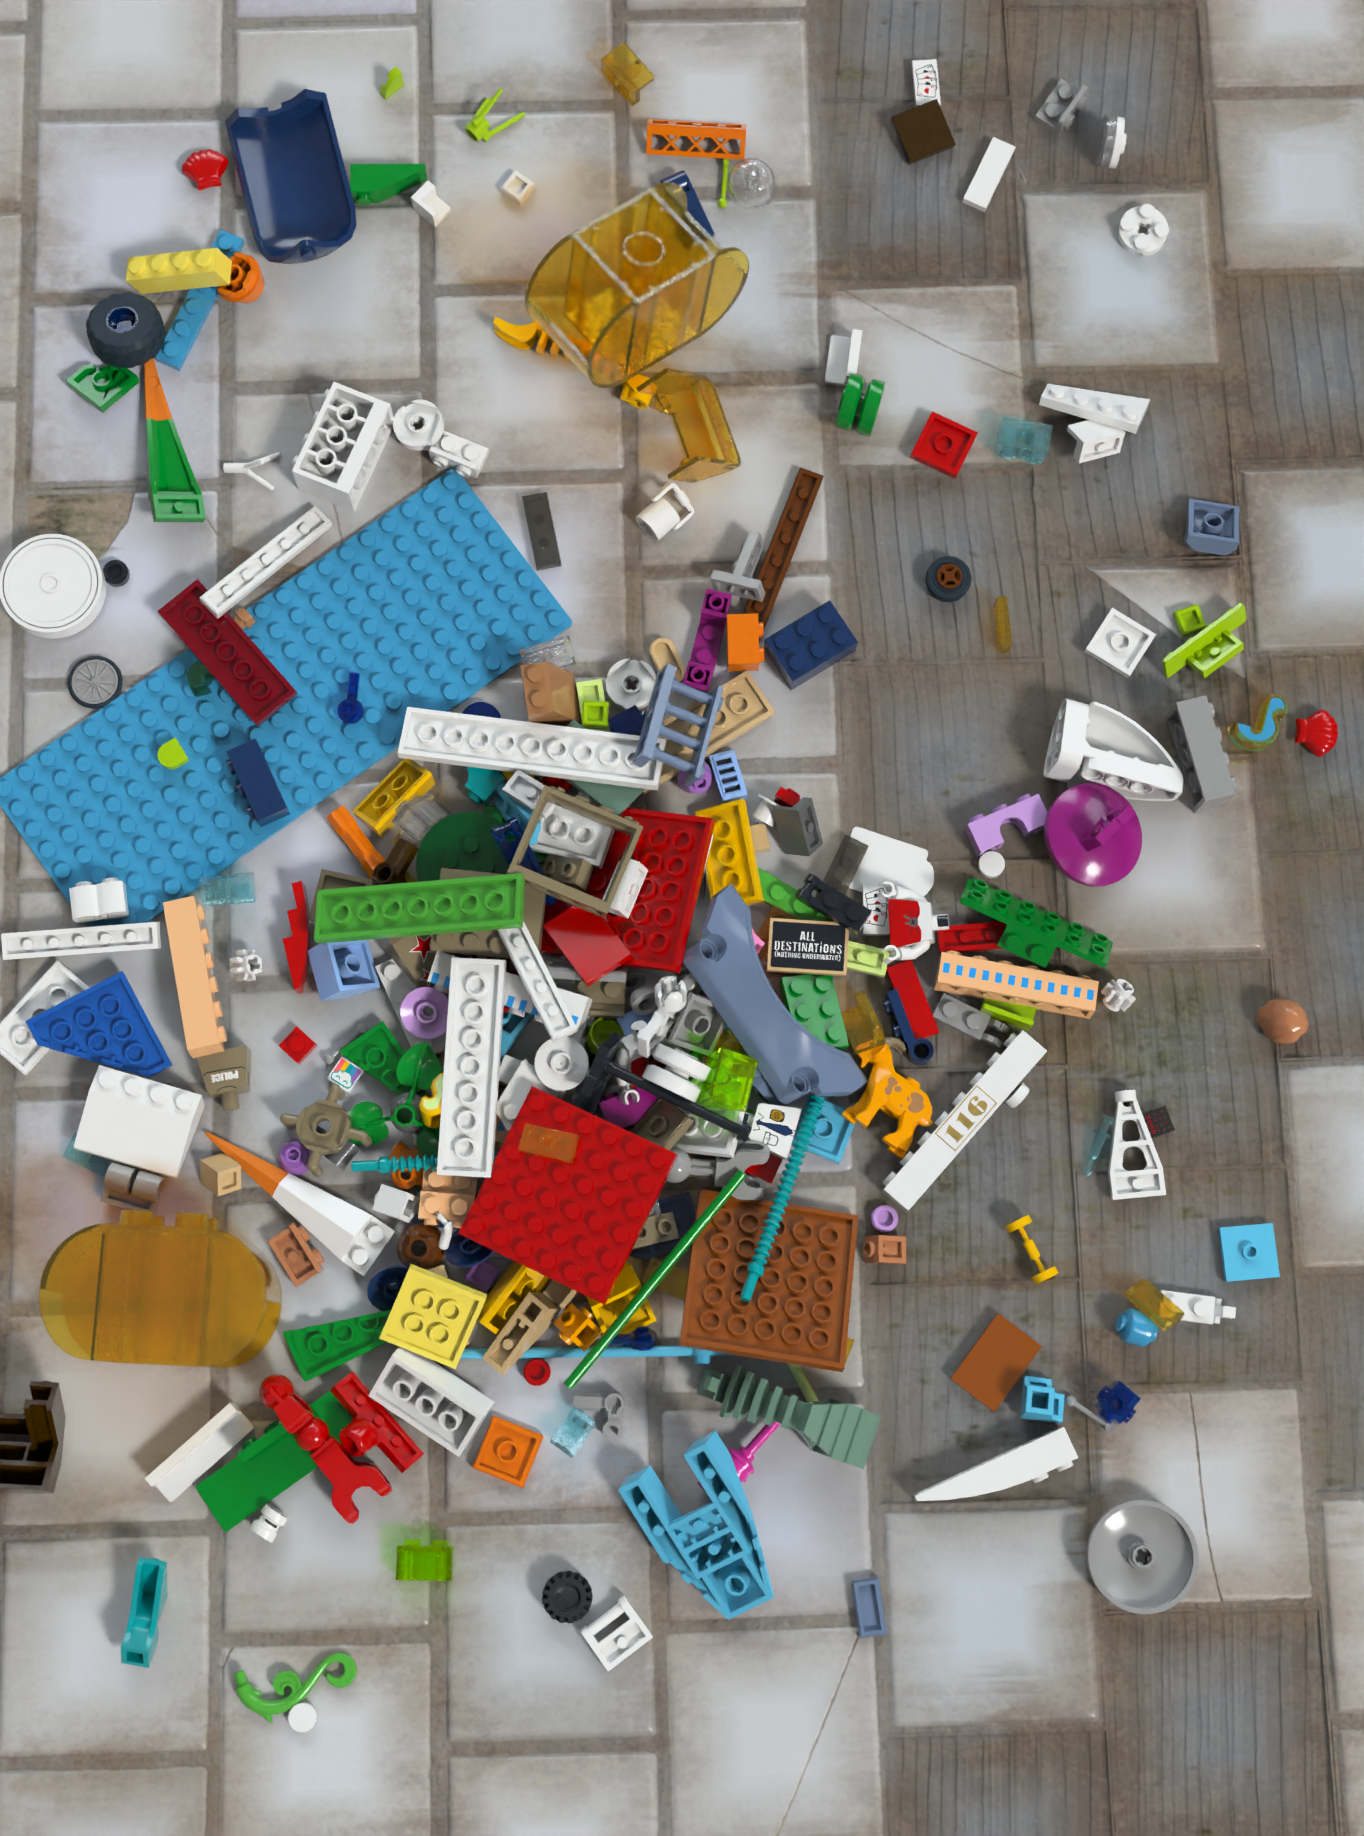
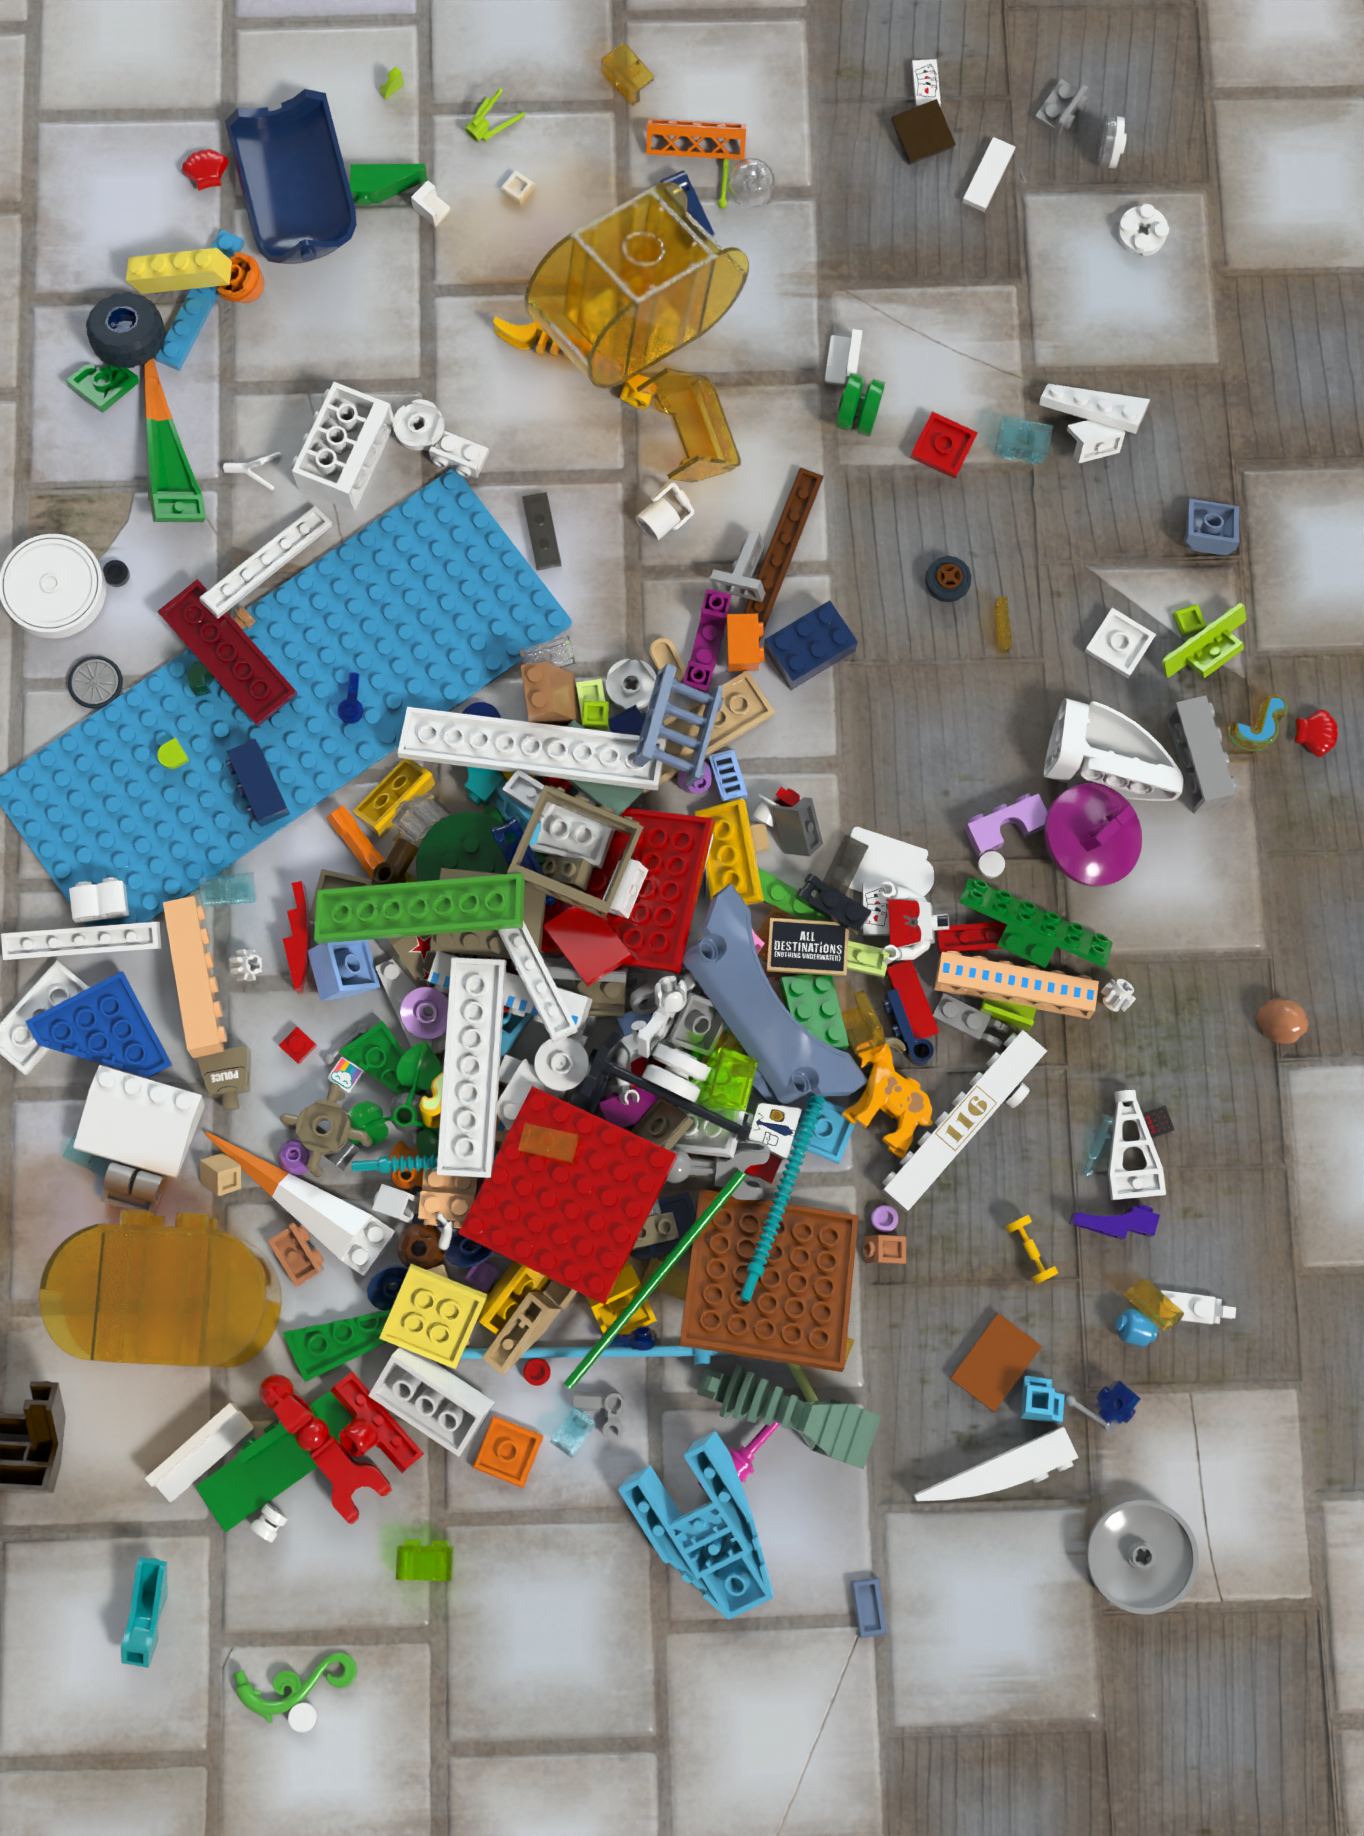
(549, 1598): black tyre -> none
(577, 1327): light orange brick -> none
(599, 1032): lime hair -> none
(622, 1640): white plate -> none
(1137, 1220): none -> dark purple slope
(1248, 1252): medium azure plate -> none

